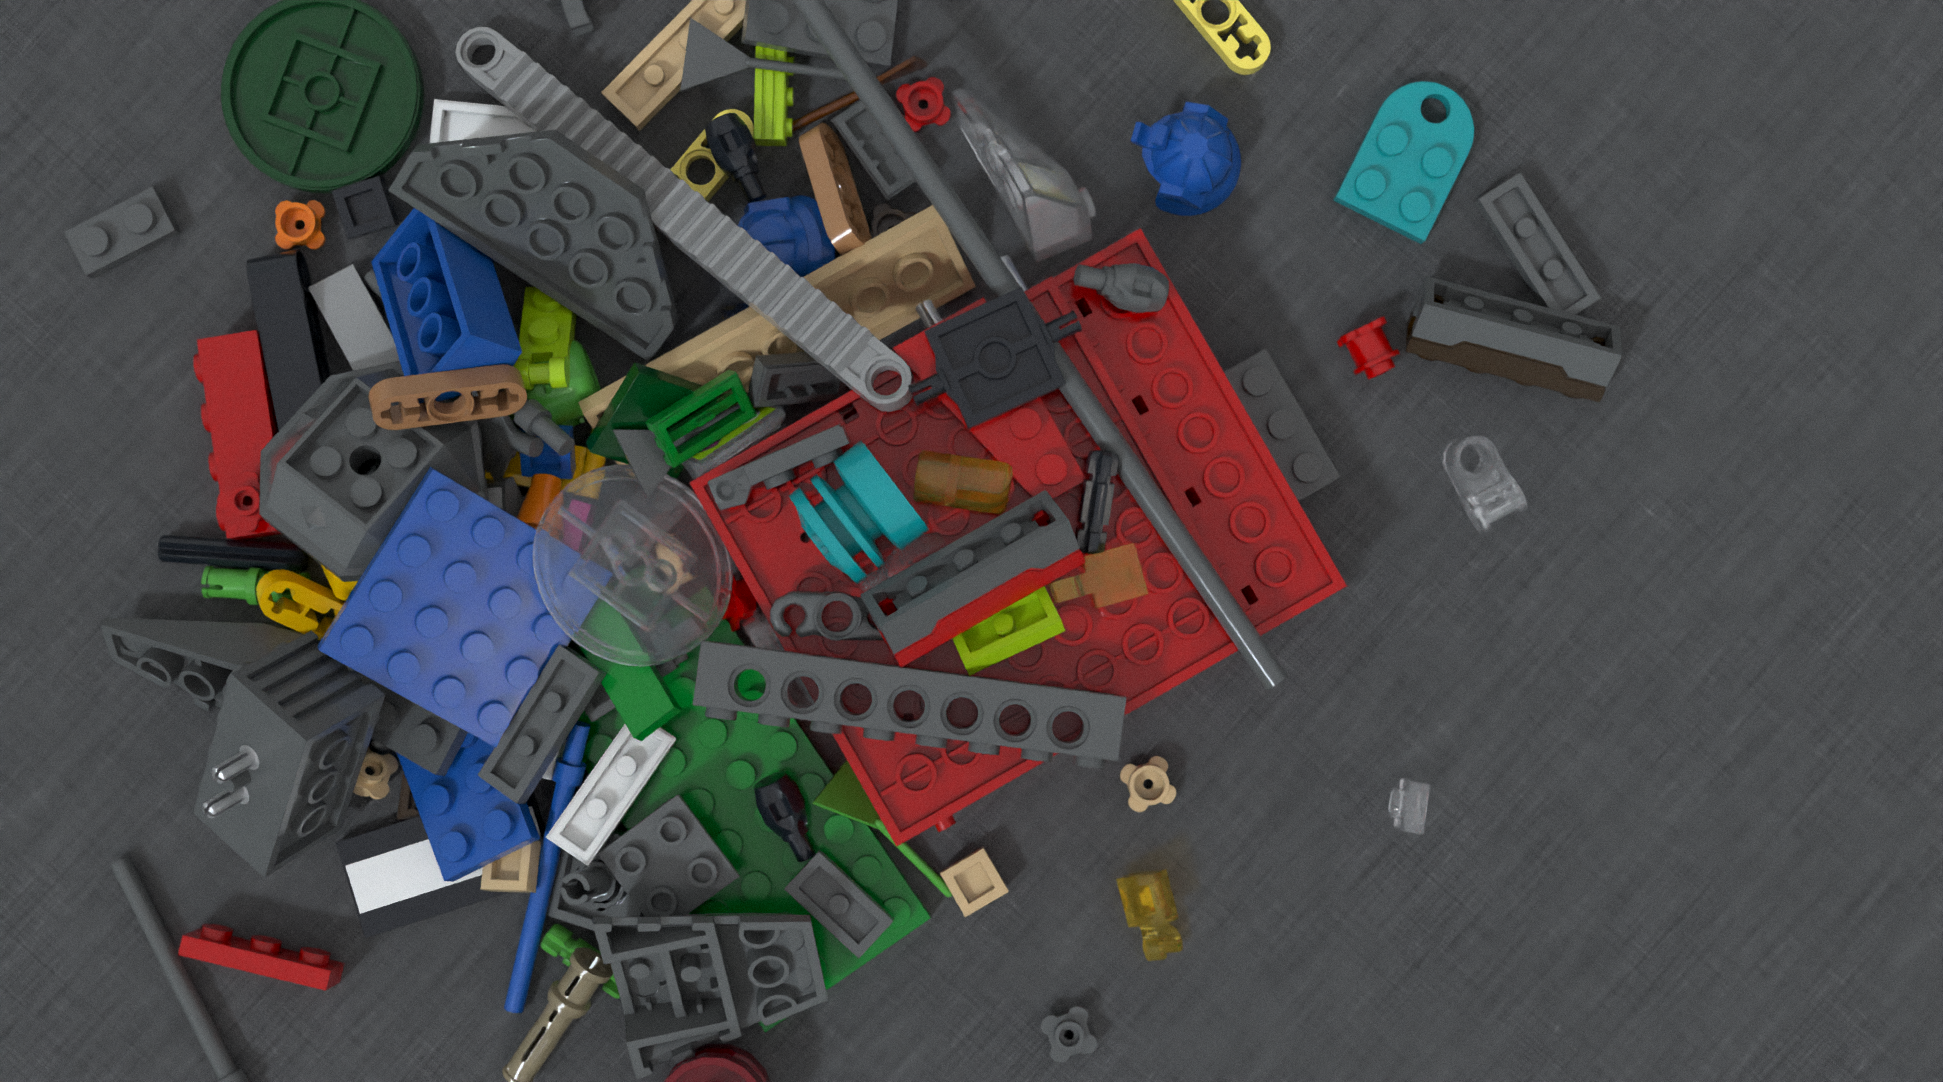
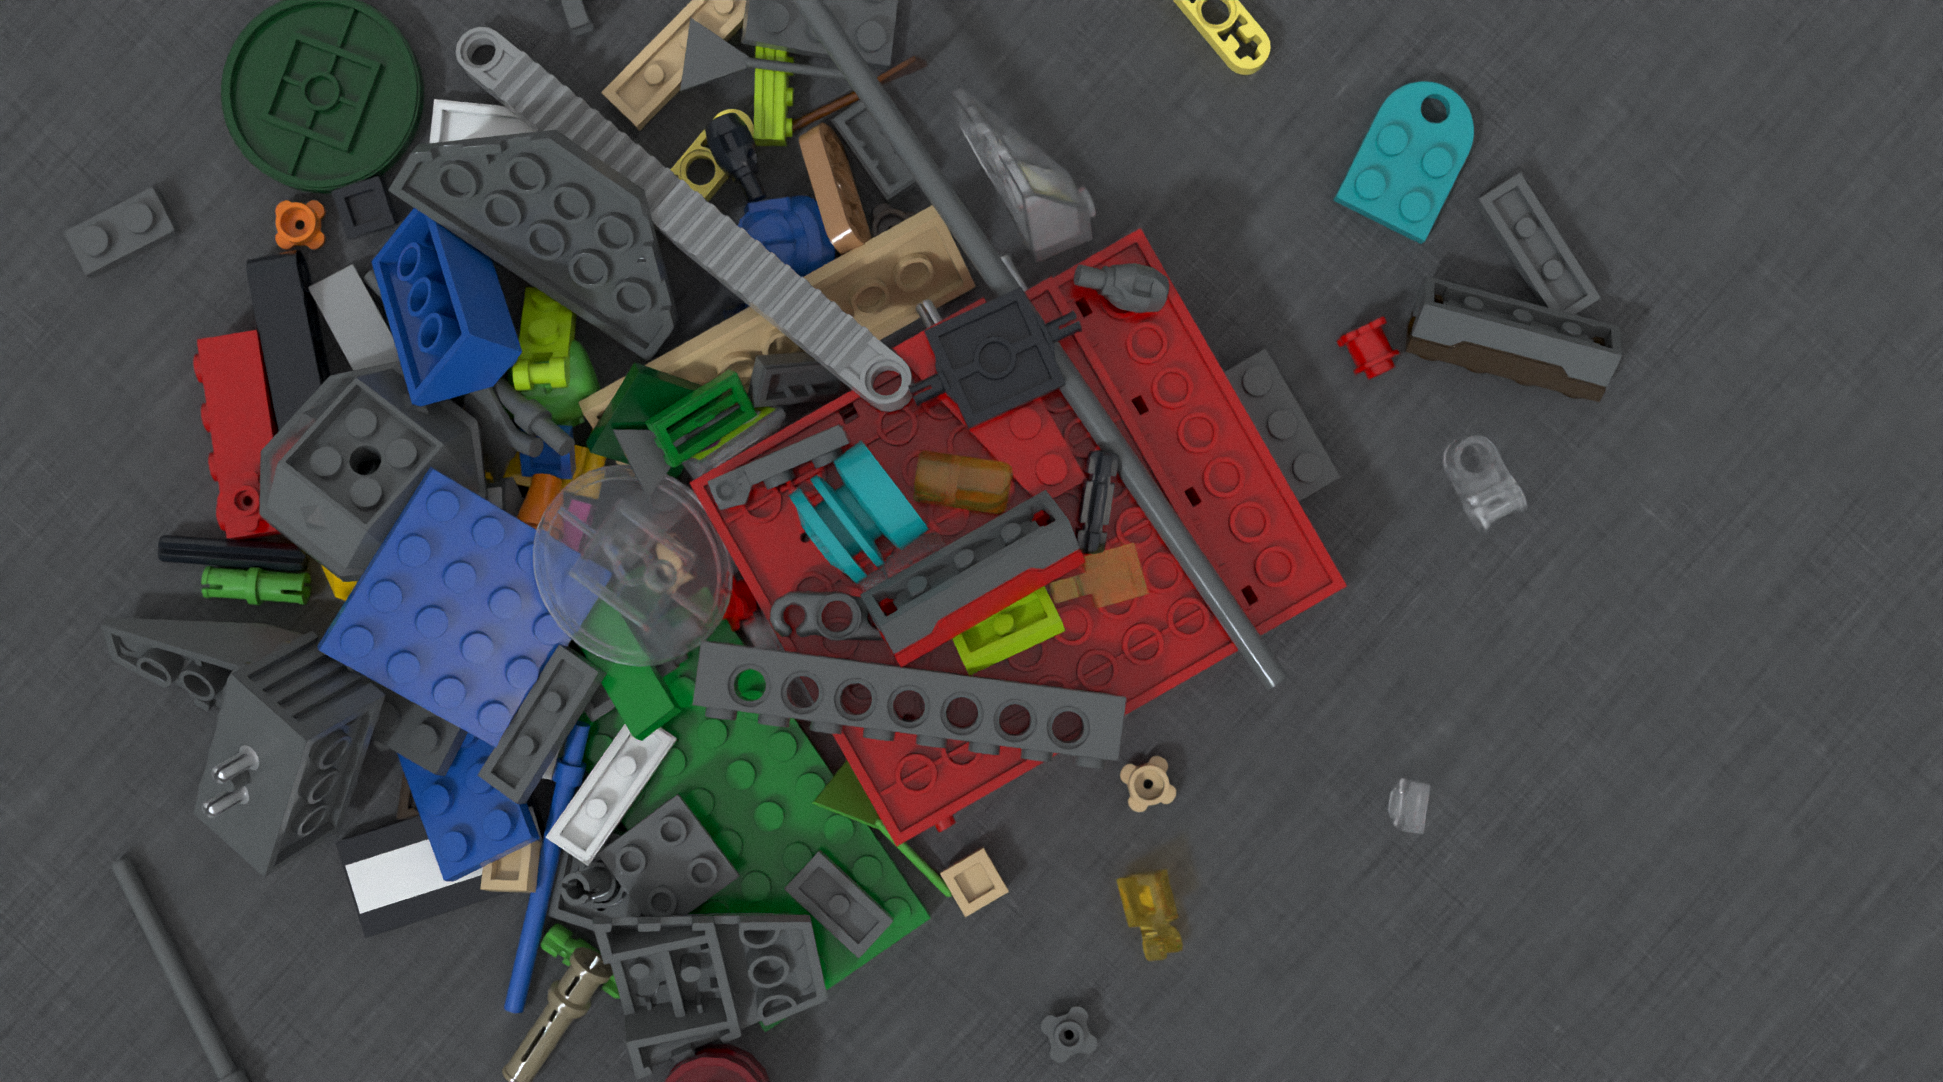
(262, 956): red plate -> none
(306, 594): yellow beam -> none
(375, 784): tan plate -> none
(412, 414): medium nougat beam -> none
(785, 812): black piece -> none
(929, 91): red plate -> none
(1190, 158): blue helmet -> none

